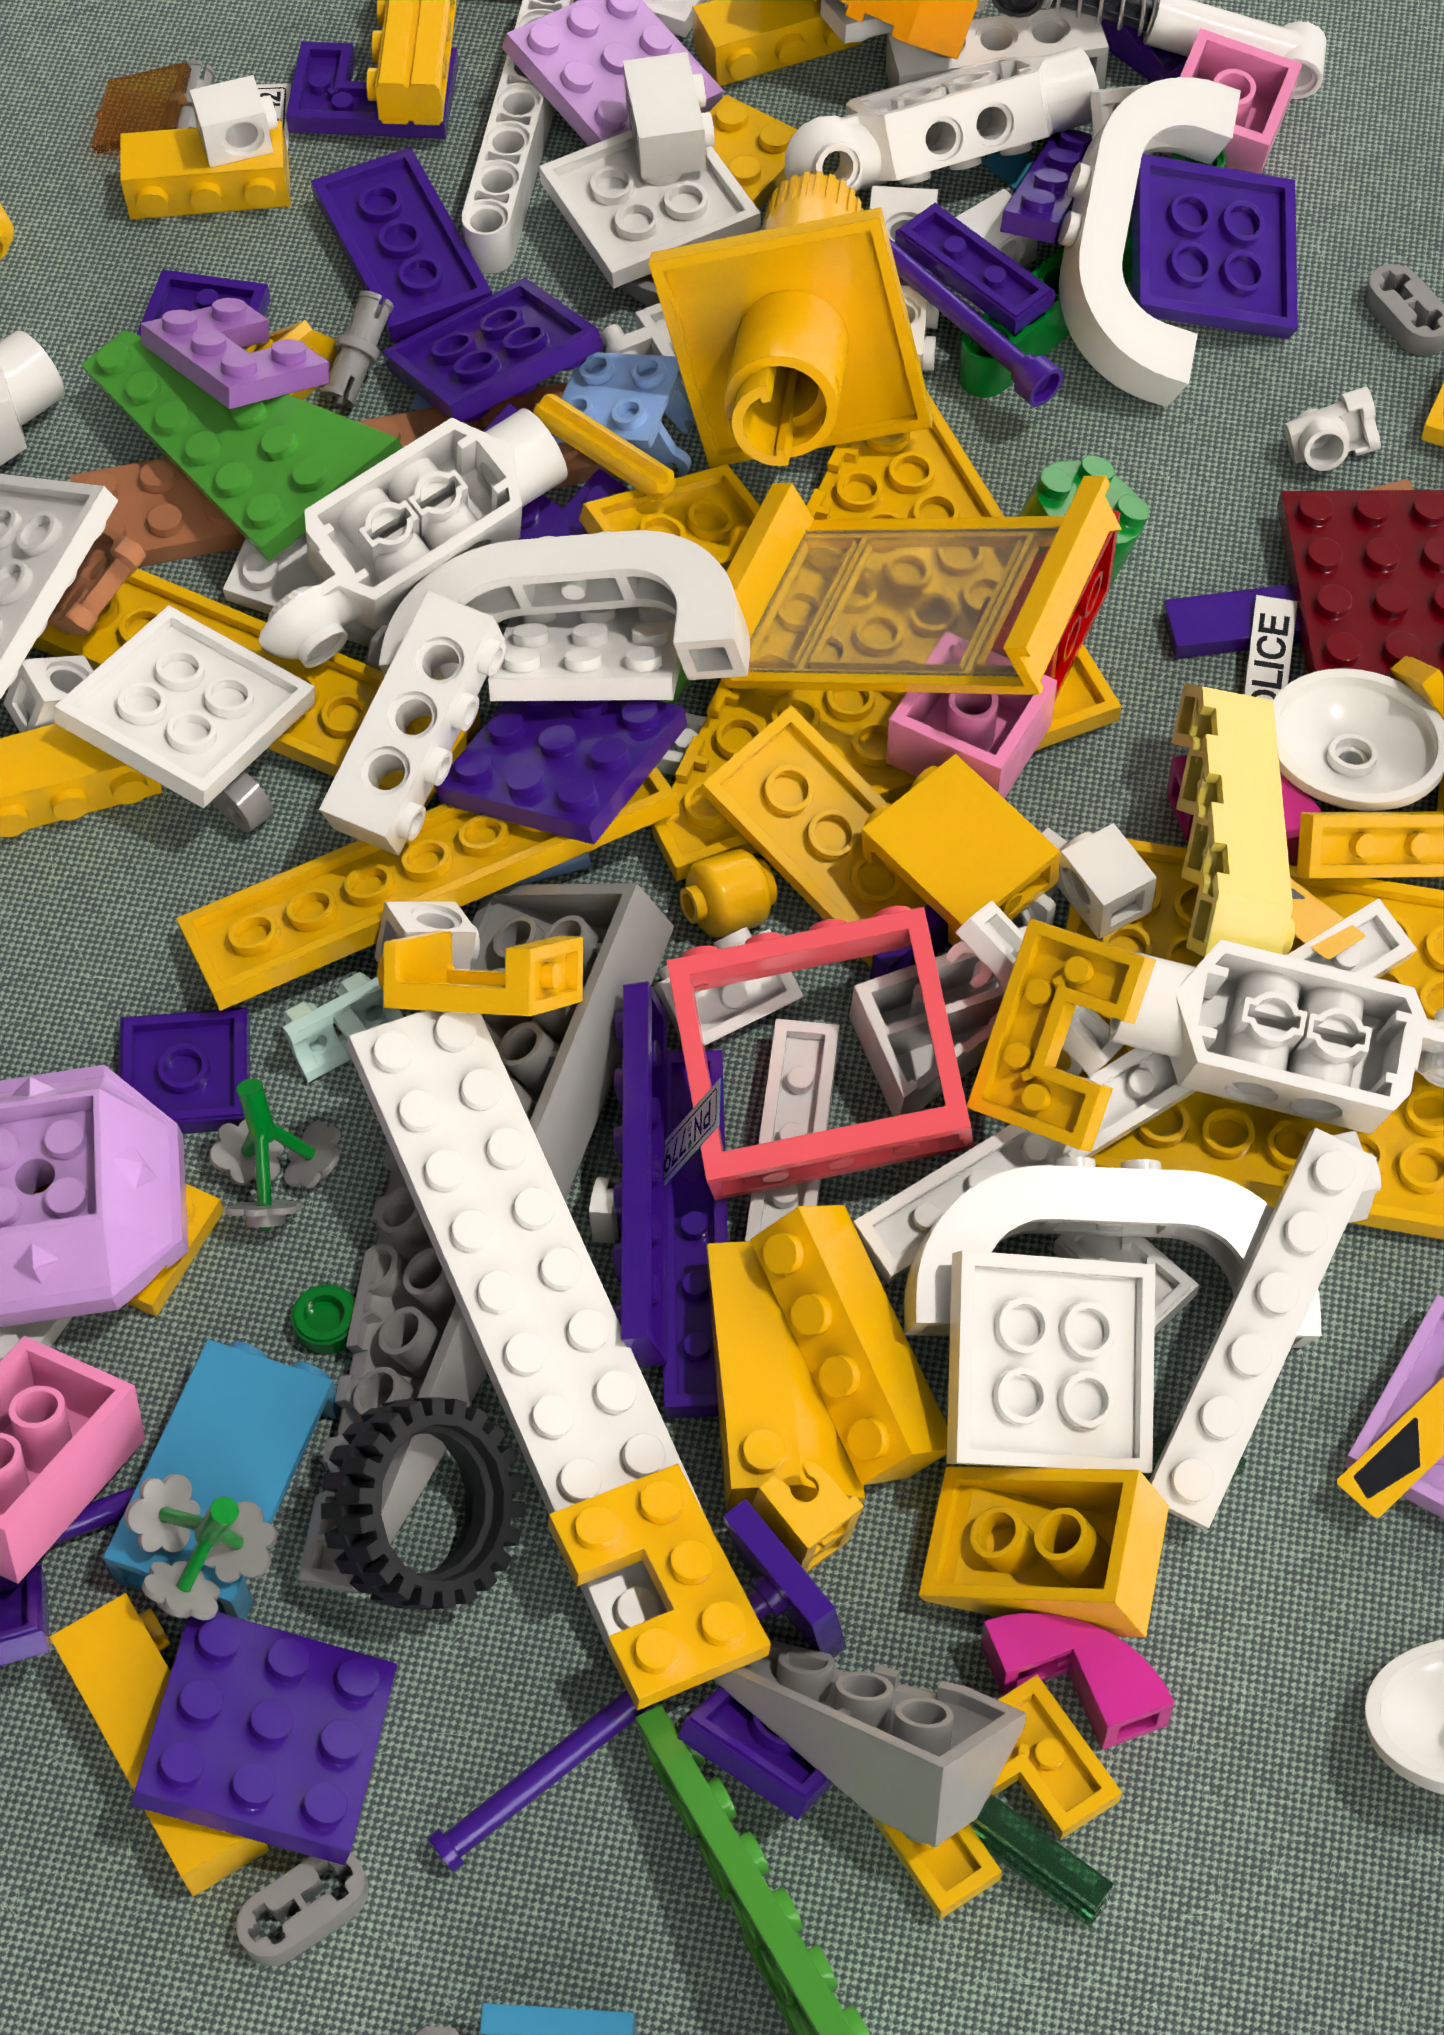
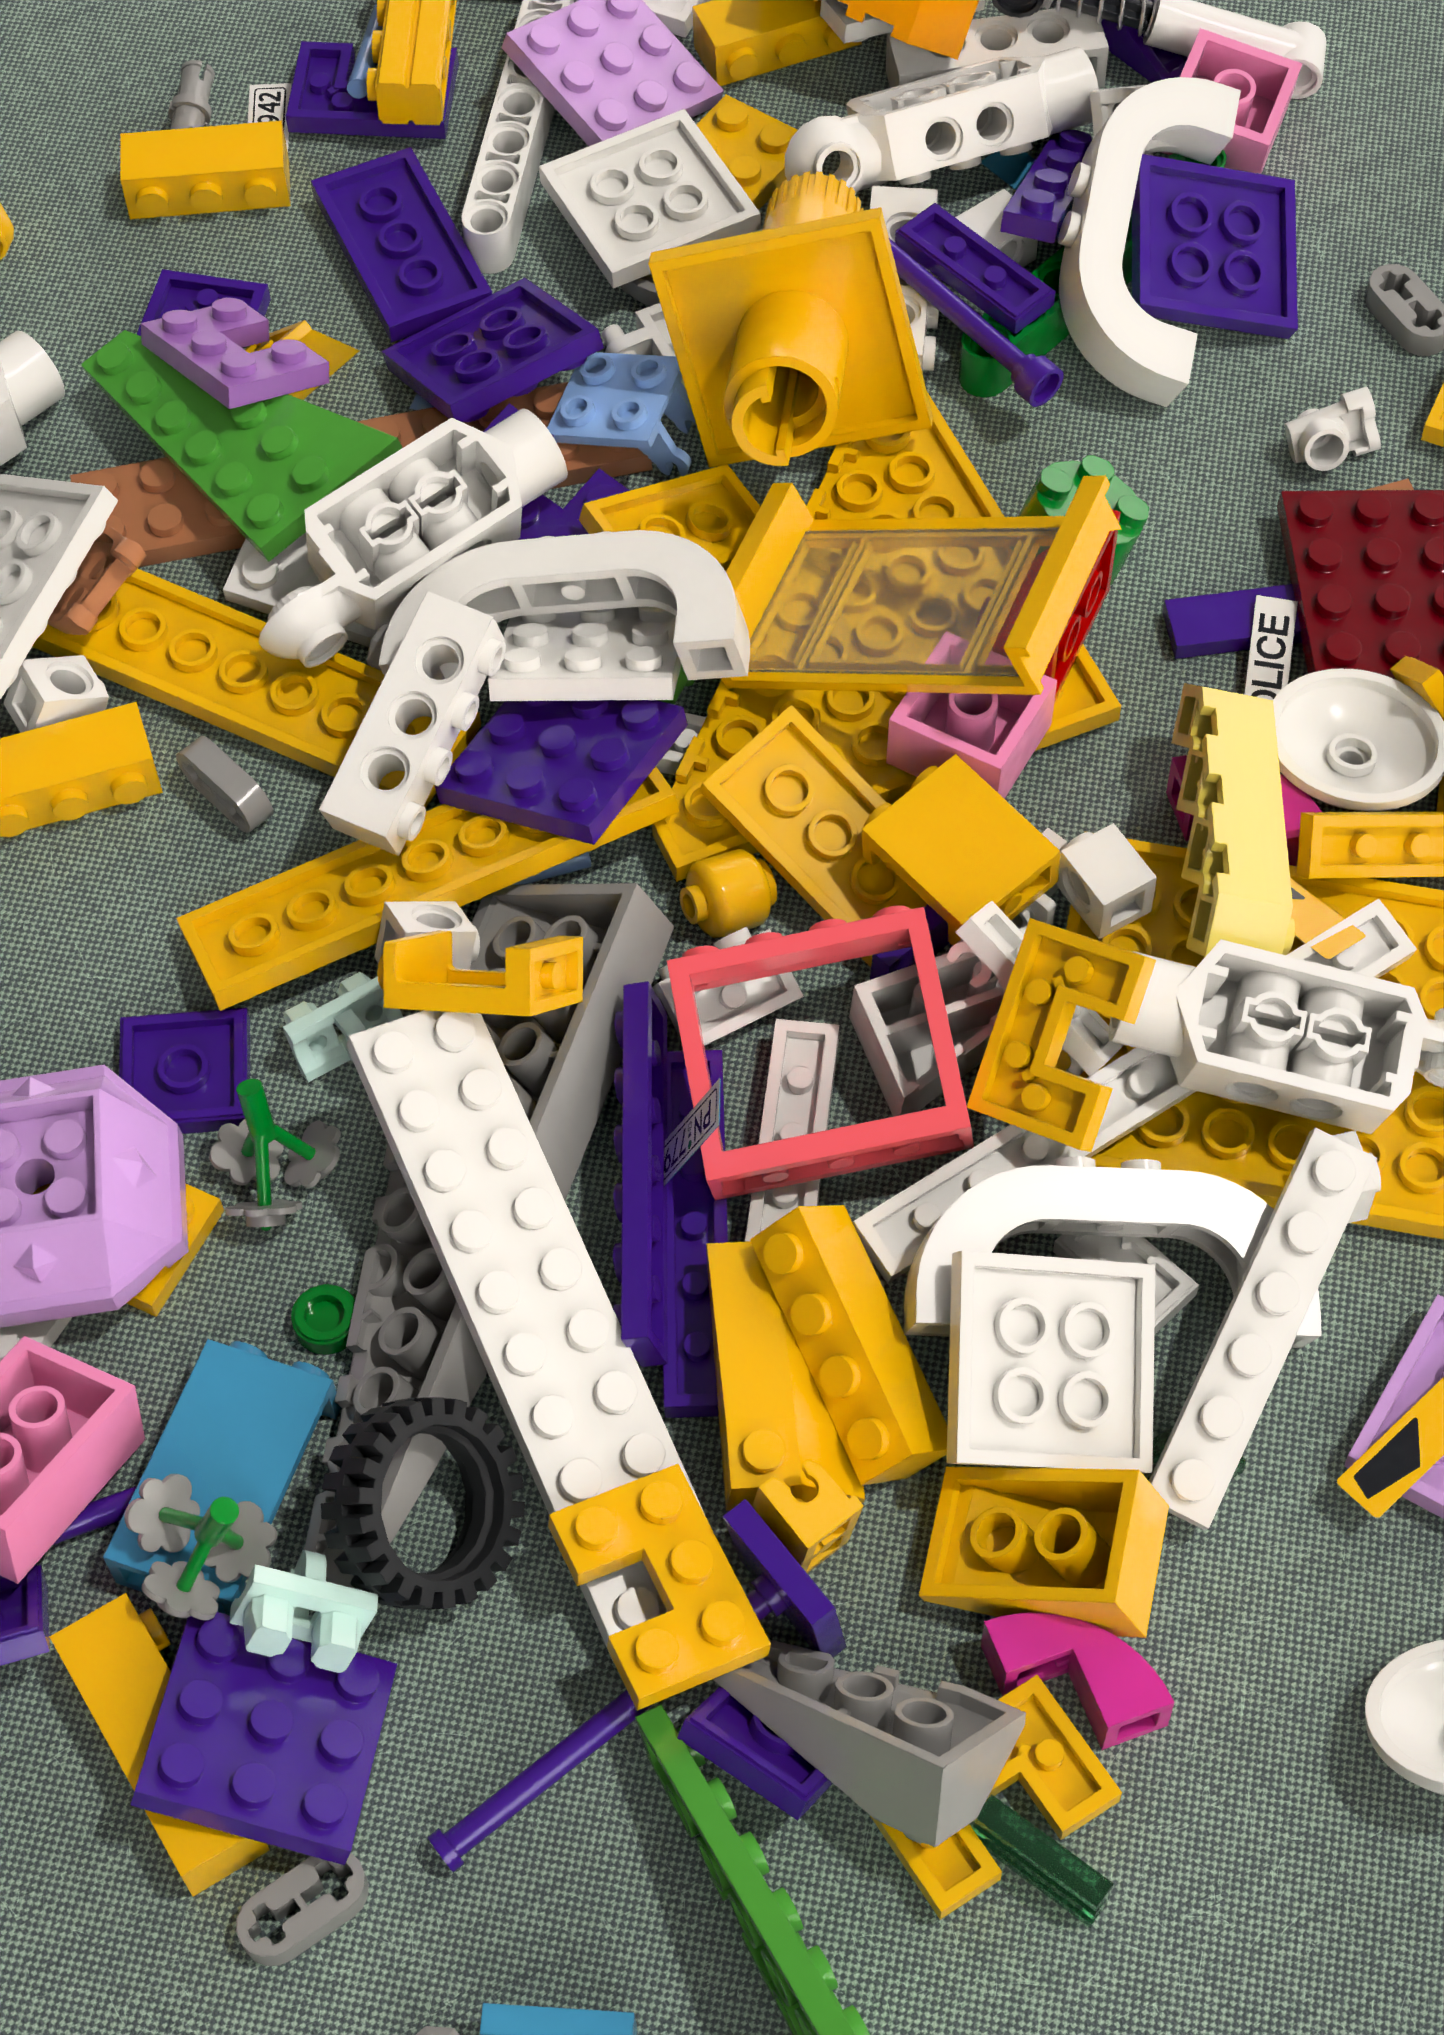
(141, 104): clear orange piece -> none
(185, 706): white plate -> none
(233, 120): white brick -> none
(278, 1607): none -> light aqua hips
(357, 349): light grey pin -> none
(358, 80): none -> medium blue bar
(602, 1214): white tile -> none
(605, 447): yellow axle -> none
(666, 115): white brick -> none

